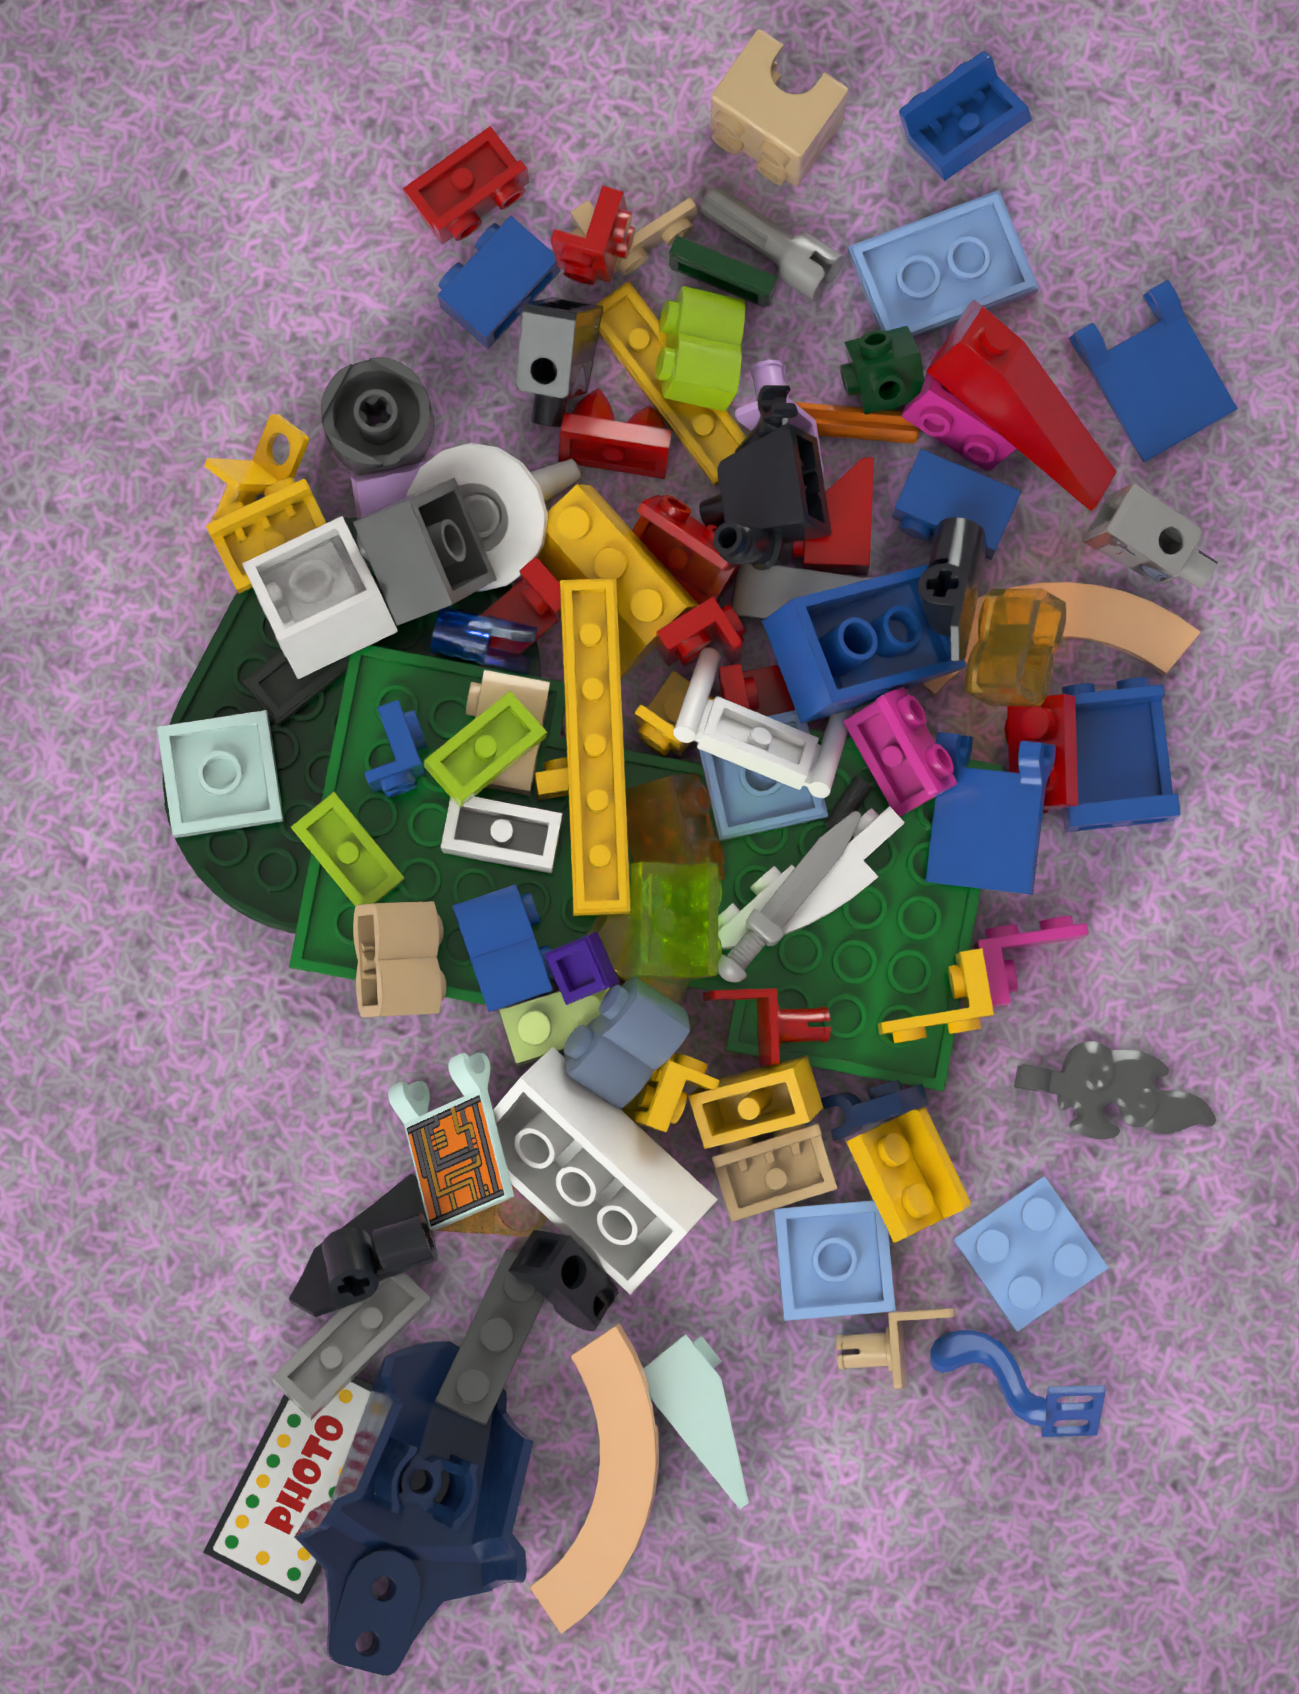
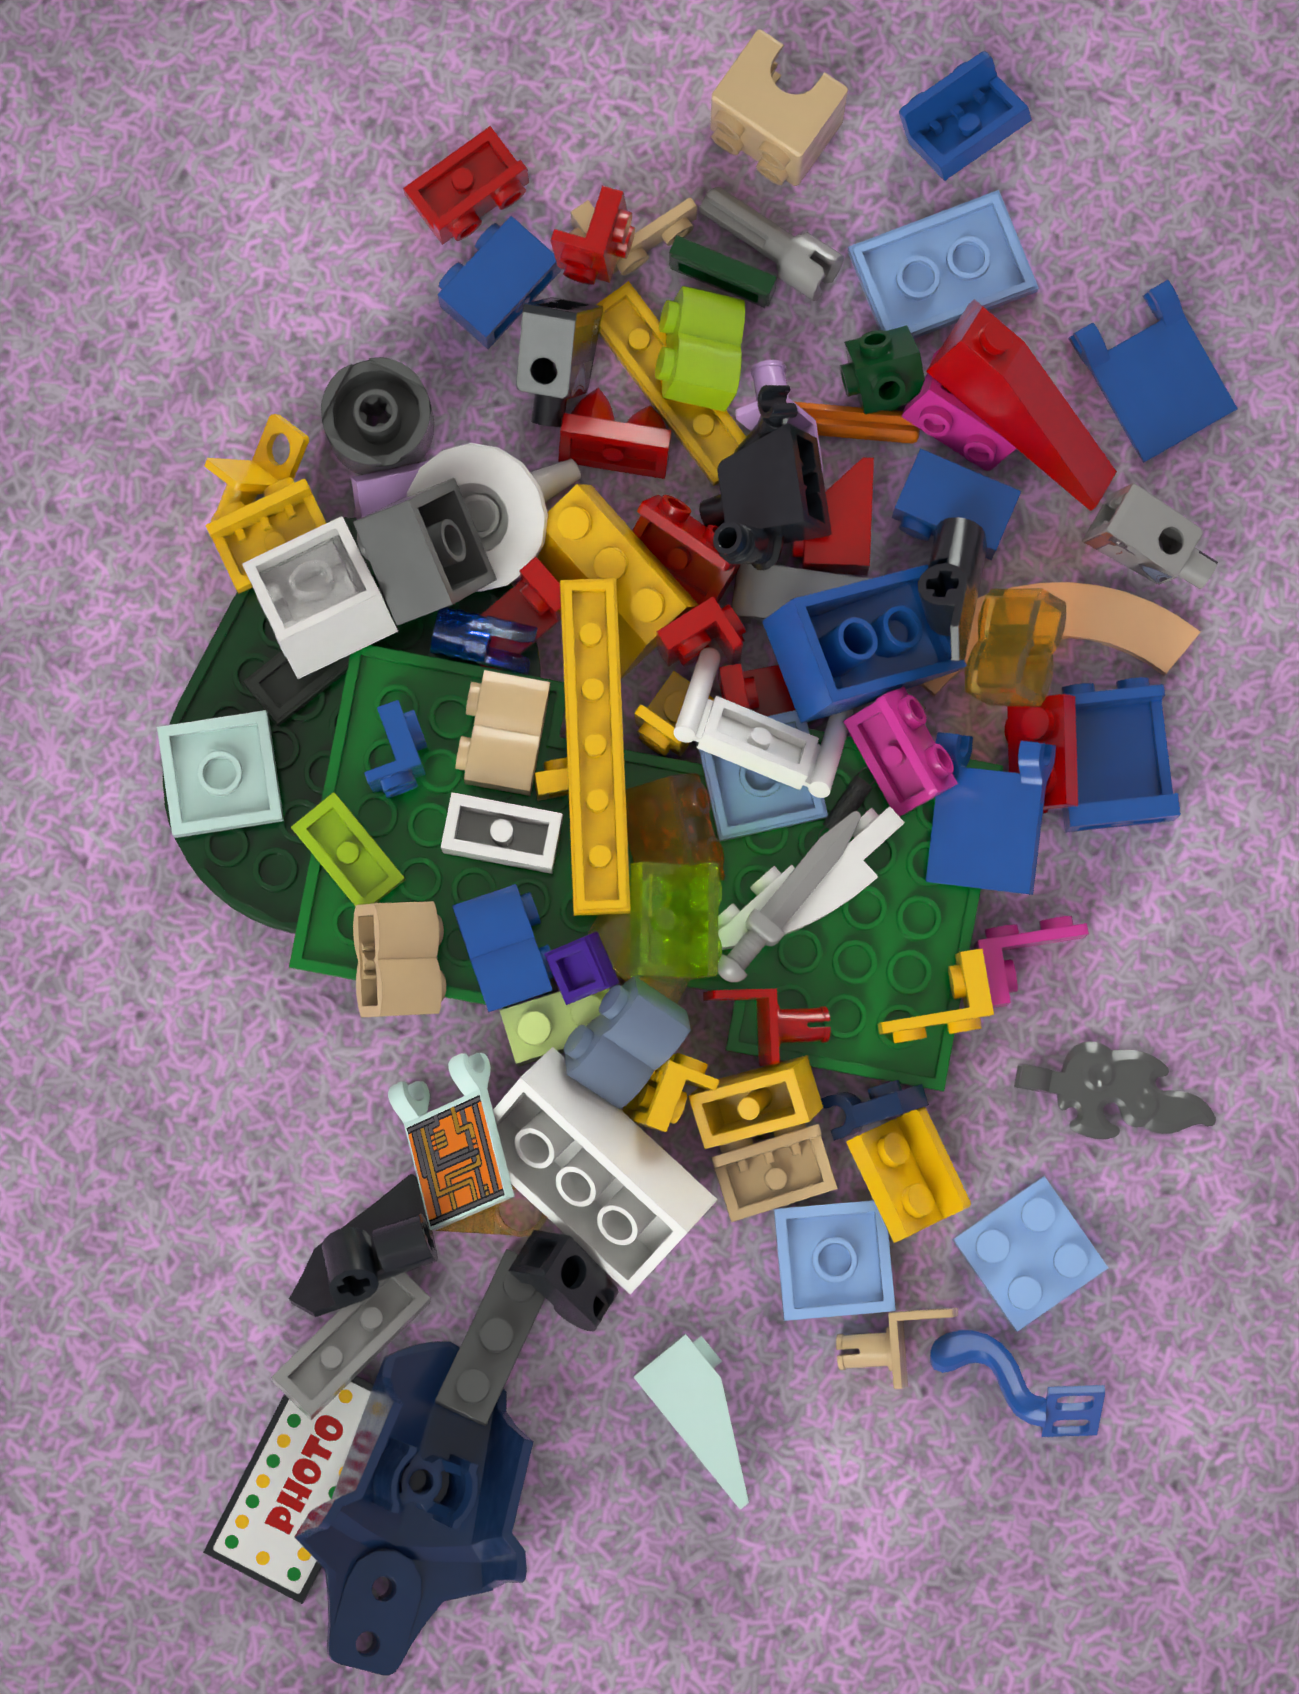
(485, 749): lime plate -> none
(624, 1480): light nougat tile -> none

